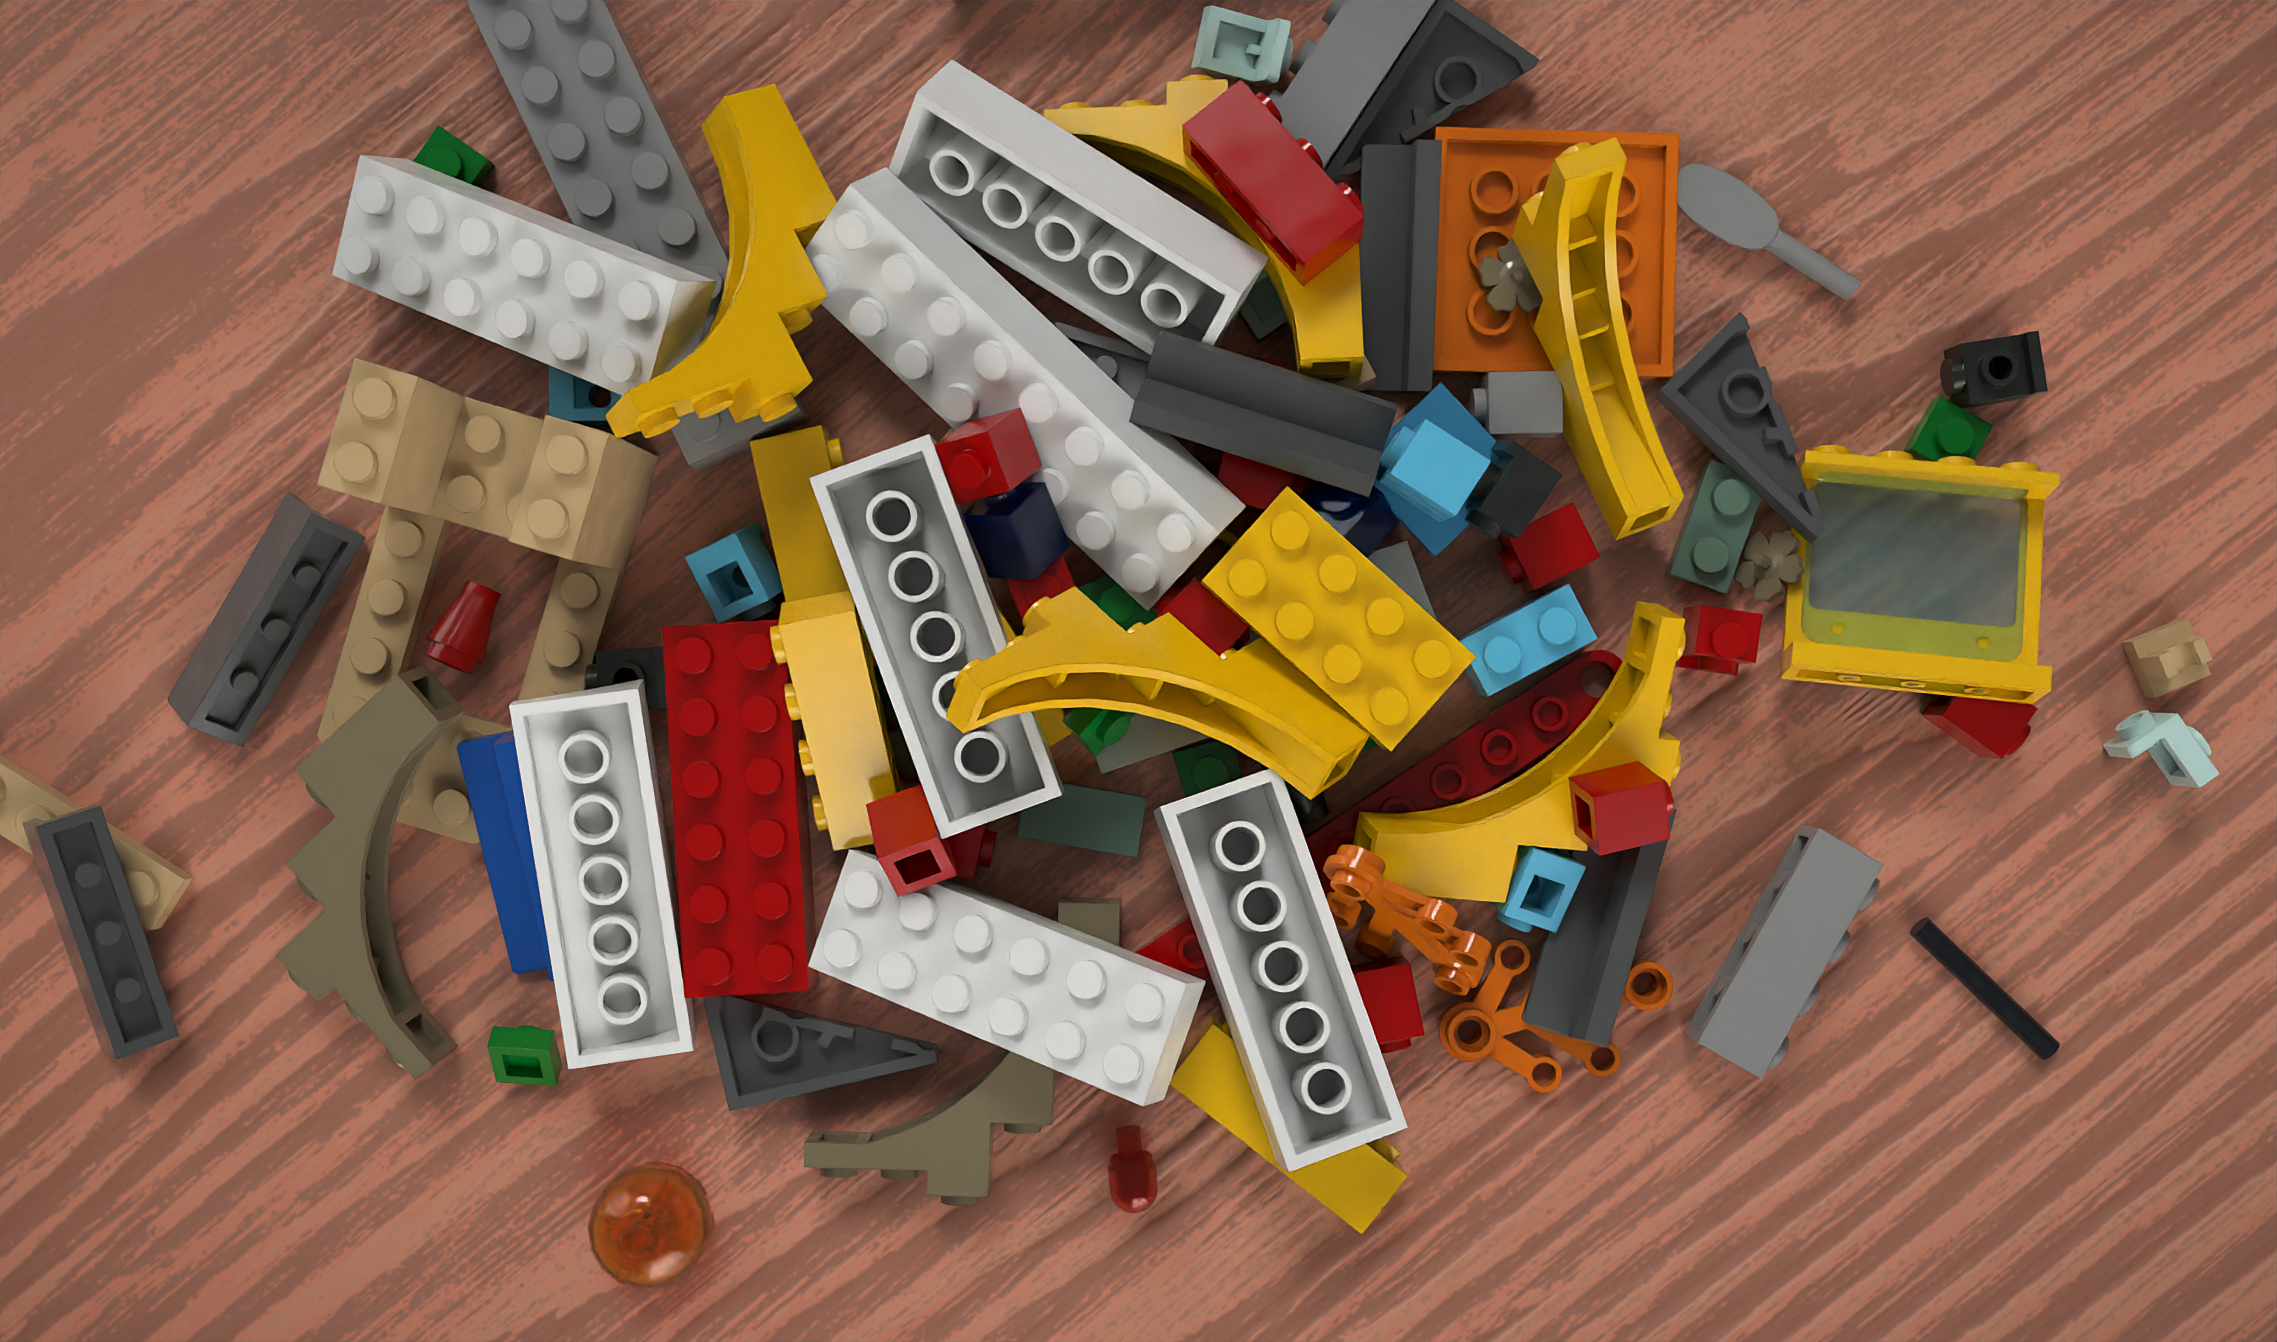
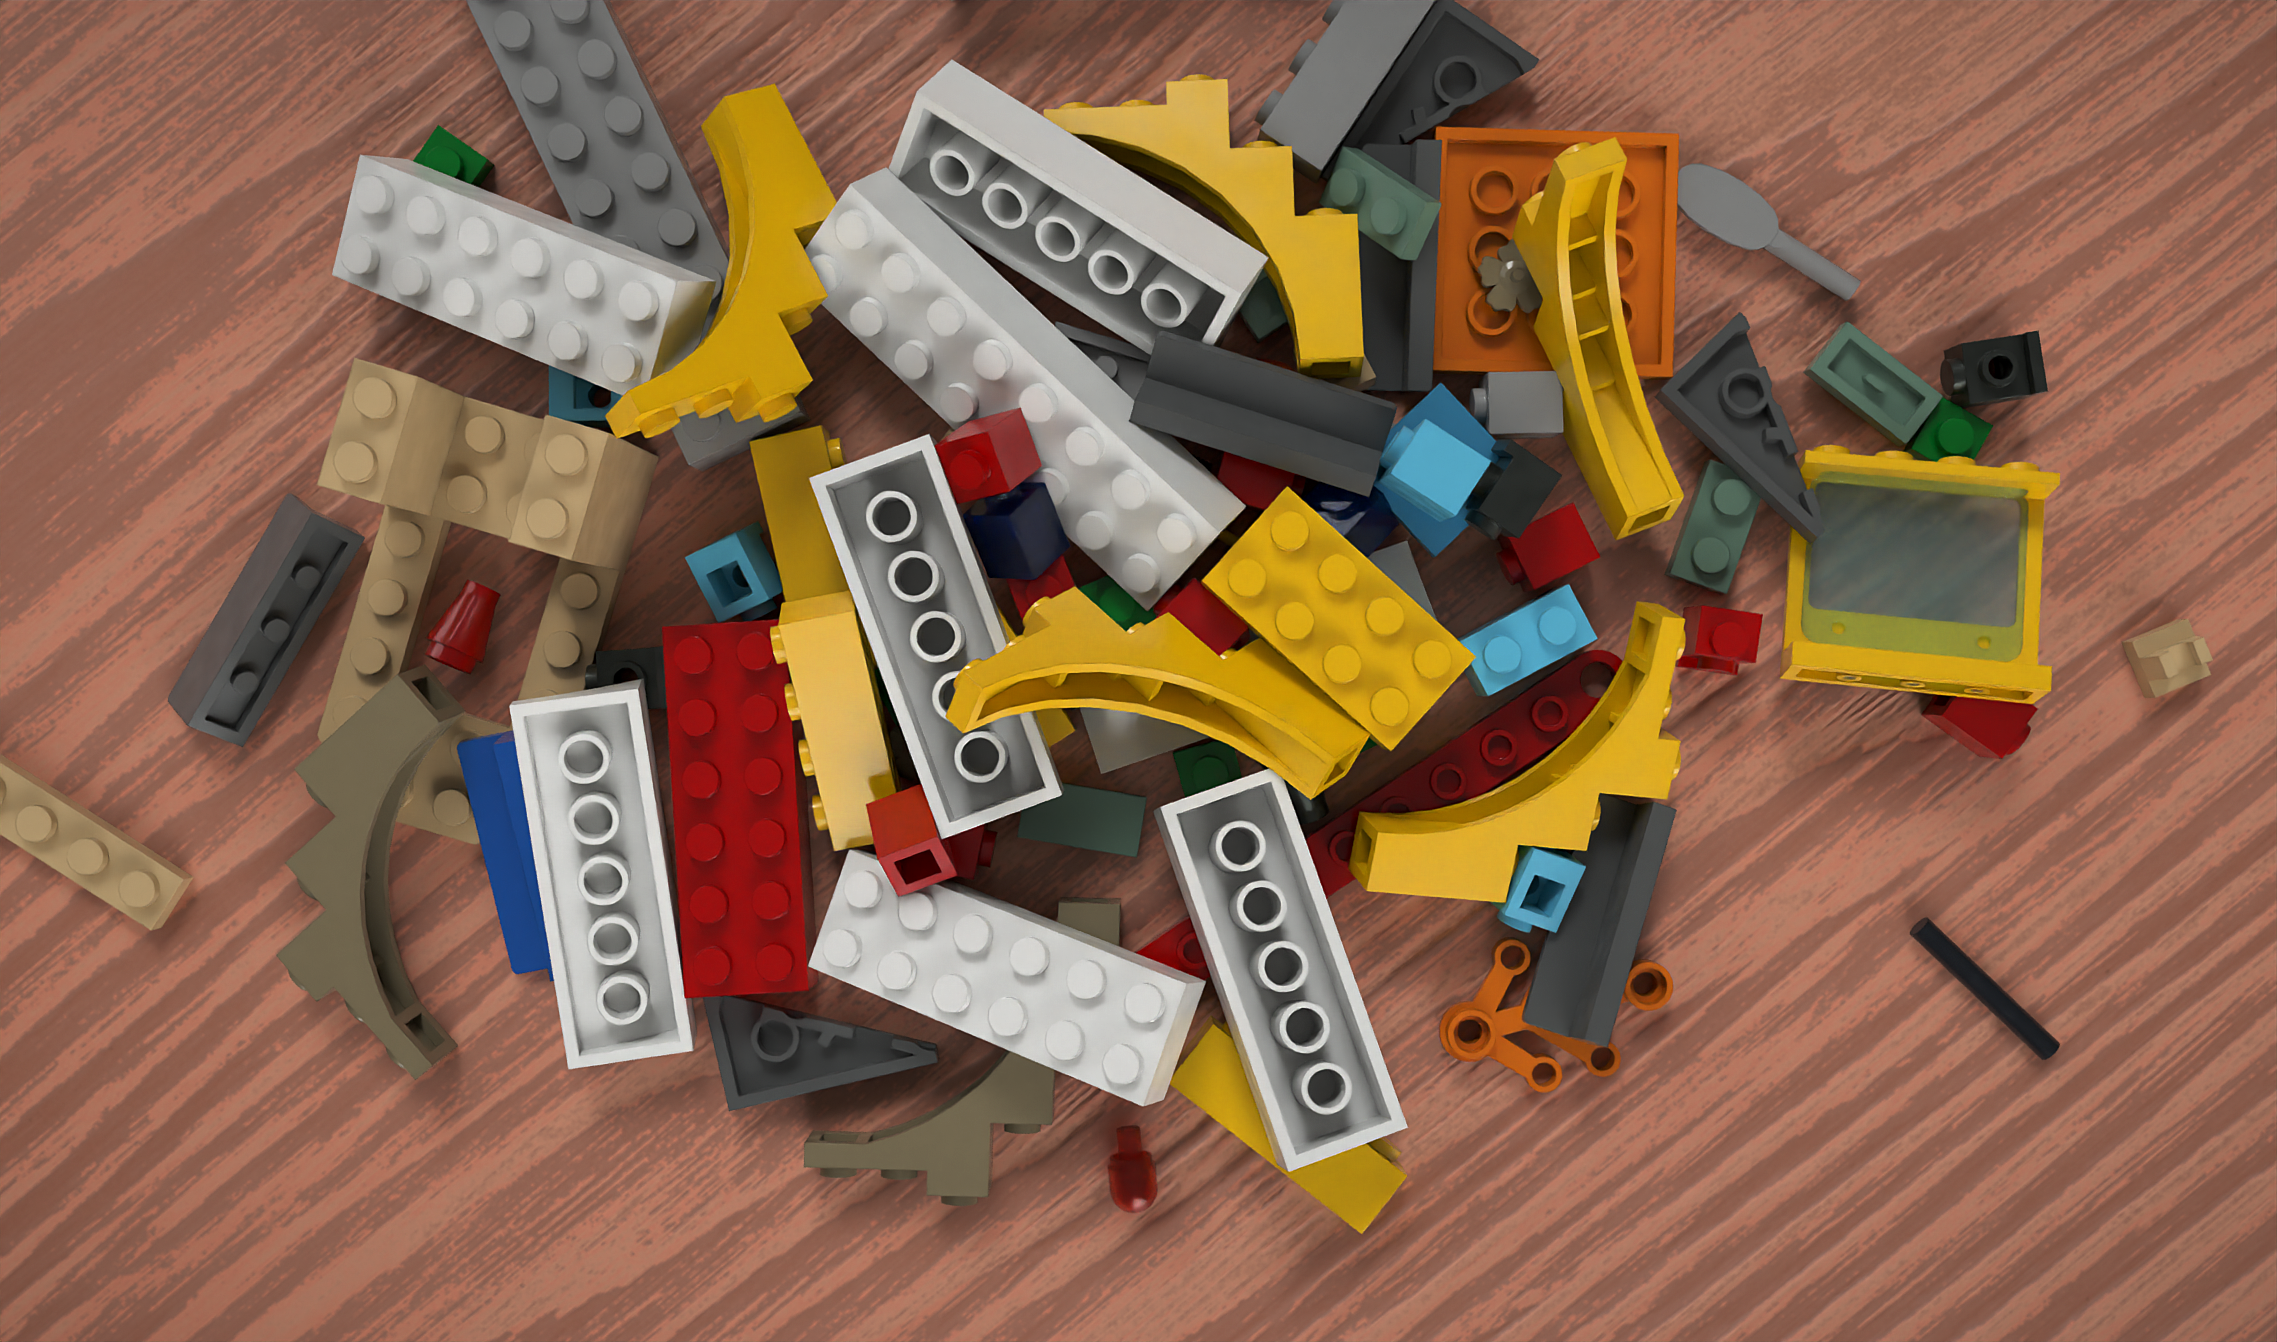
(101, 931): dark grey panel -> none
(524, 1055): green plate -> none
(650, 1225): clear orange cylinder -> none
(1097, 726): green plate -> none
(1242, 46): light aqua bracket -> none
(1274, 181): red brick -> none
(1386, 204): none -> sand green plate
(1390, 1001): red brick -> none
(1422, 920): orange plant -> none
(1620, 807): red brick -> none
(1770, 564): dark tan plant -> none
(1784, 950): light grey brick -> none
(1873, 384): none -> sand green plate
(2174, 747): light aqua bracket -> none

